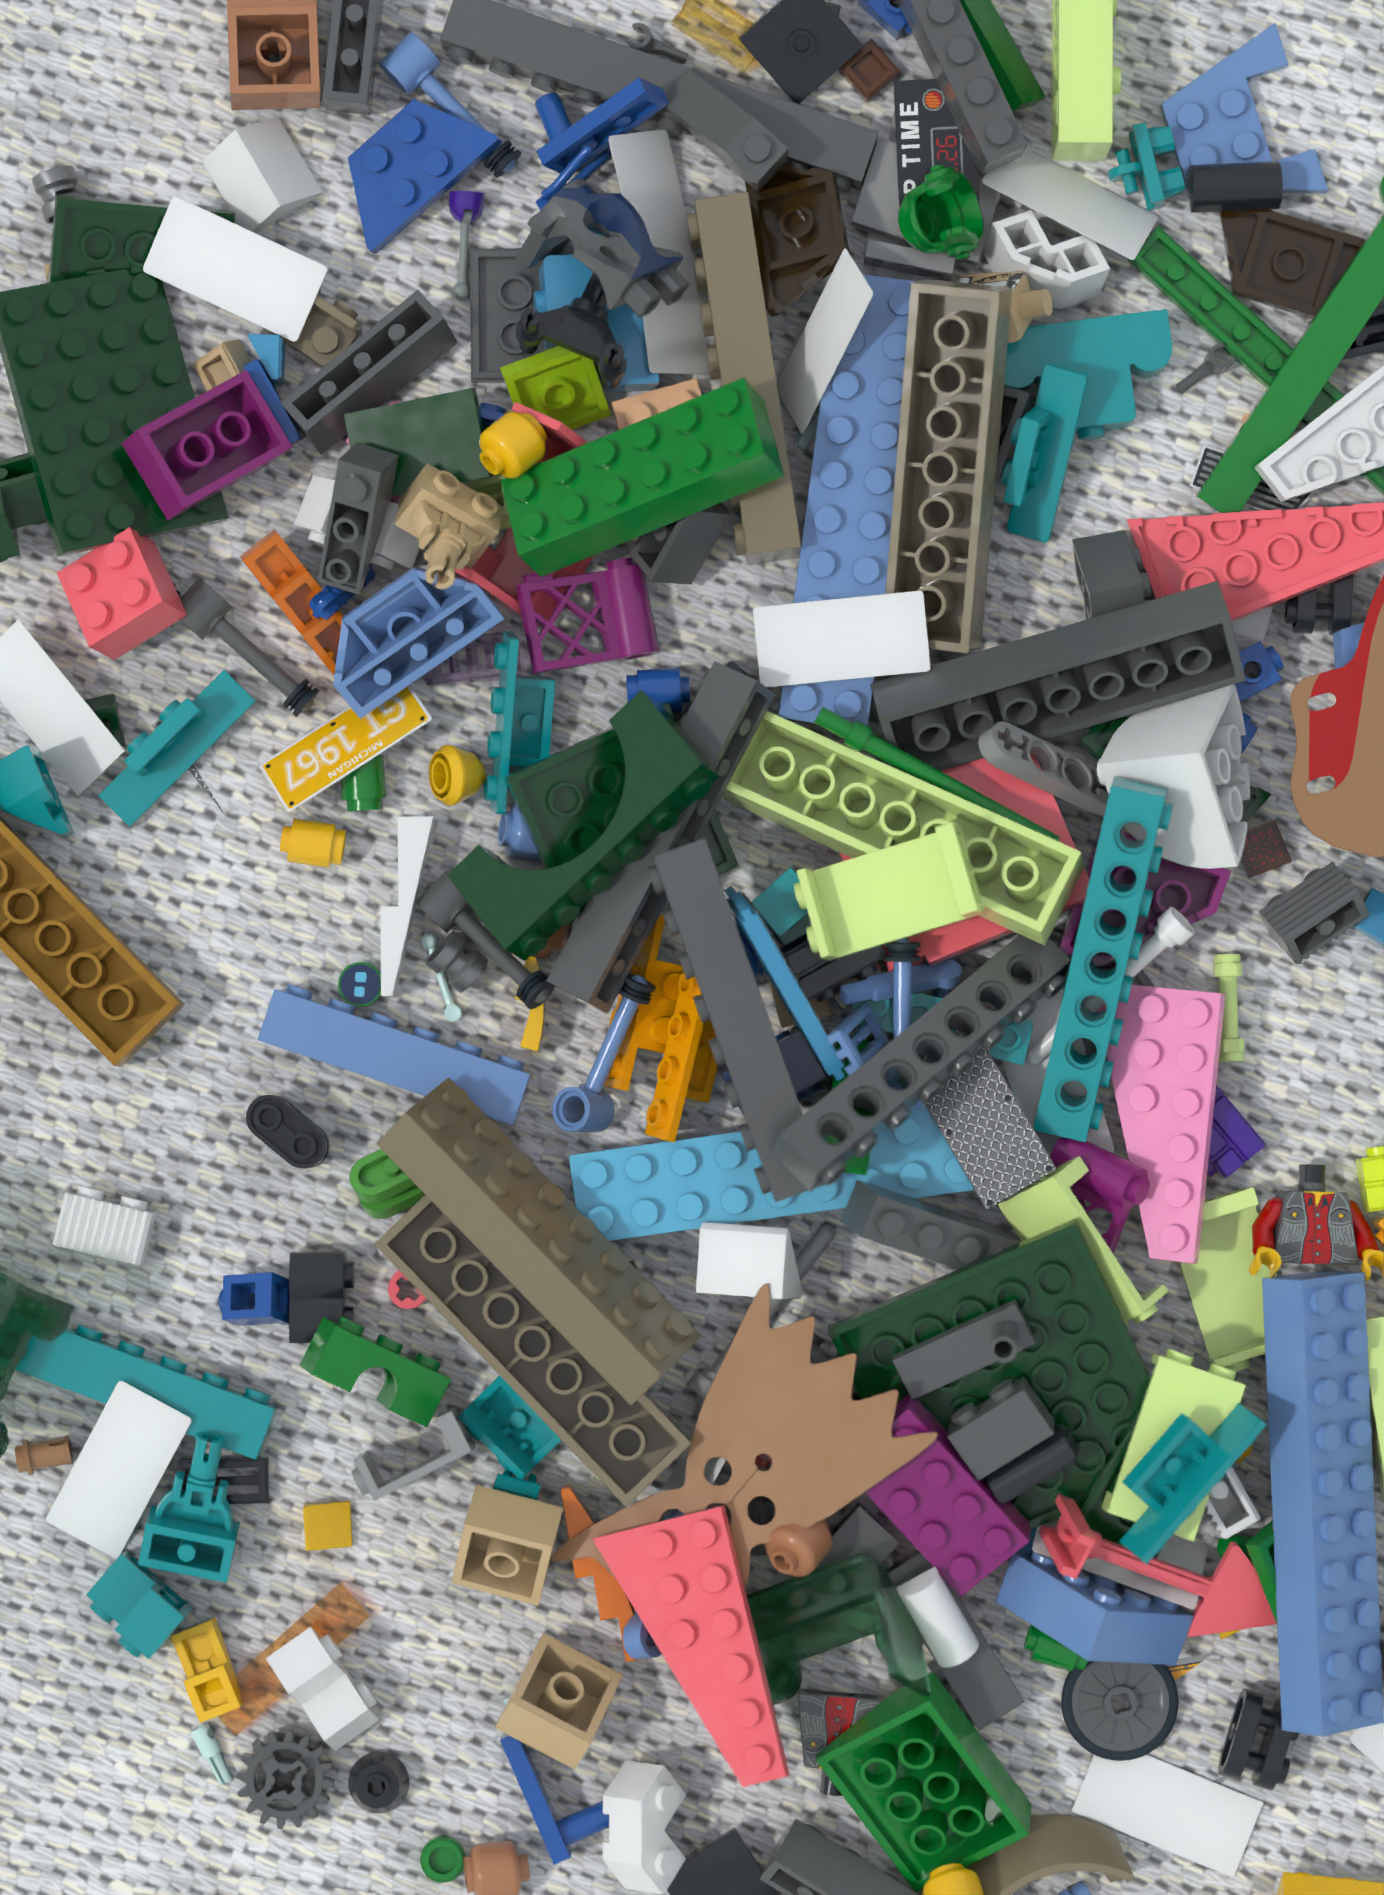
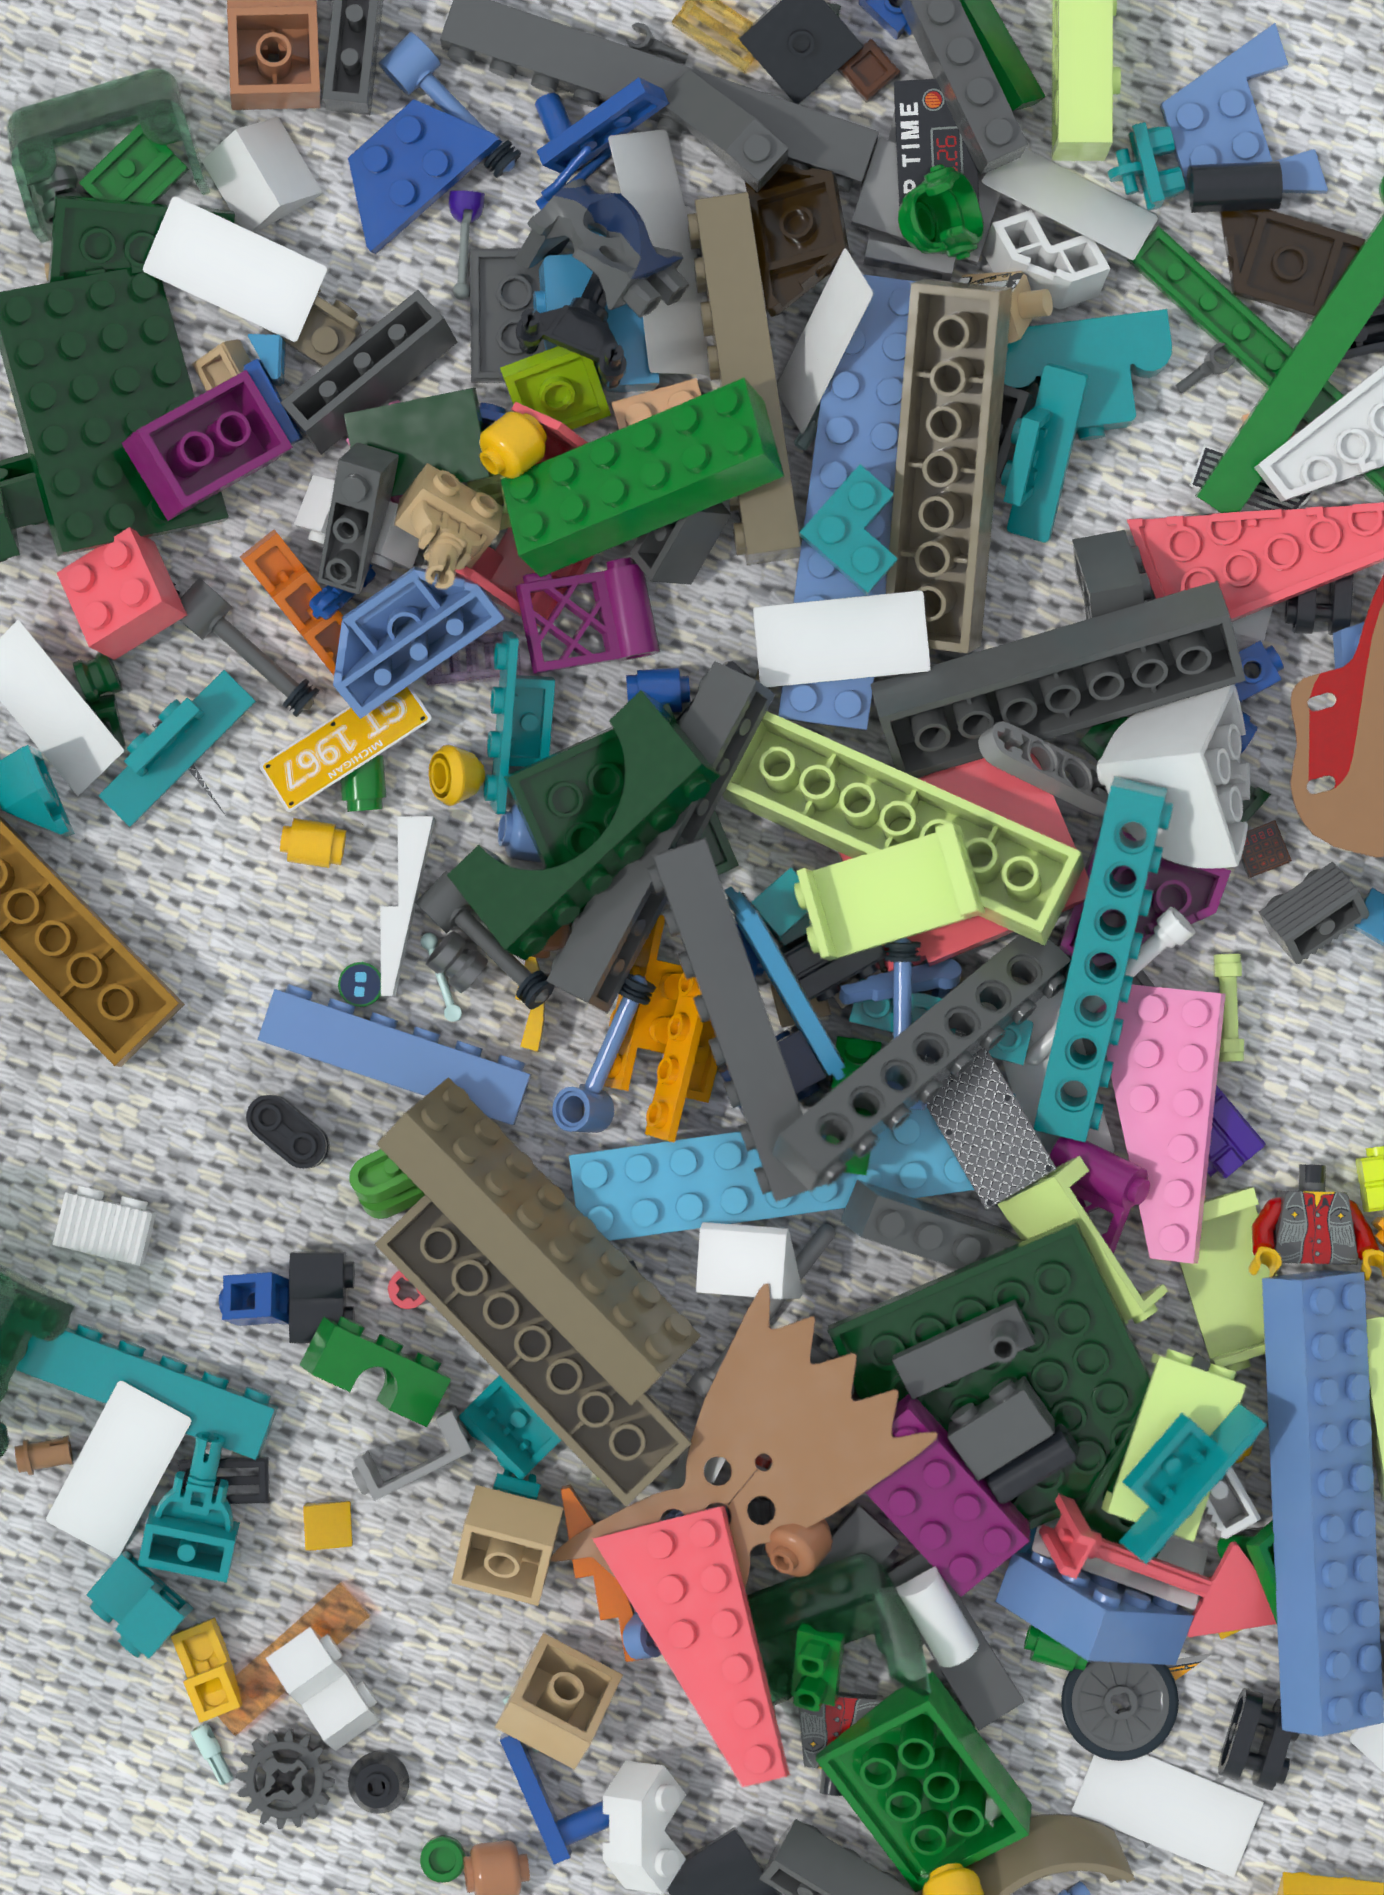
(97, 677): none -> dark green wheel
(135, 171): none -> green plate
(143, 97): none -> clear green windscreen
(817, 1668): none -> green hips
(840, 531): none -> teal brick
(849, 1044): medium blue tile -> none
(859, 737): green bar -> none

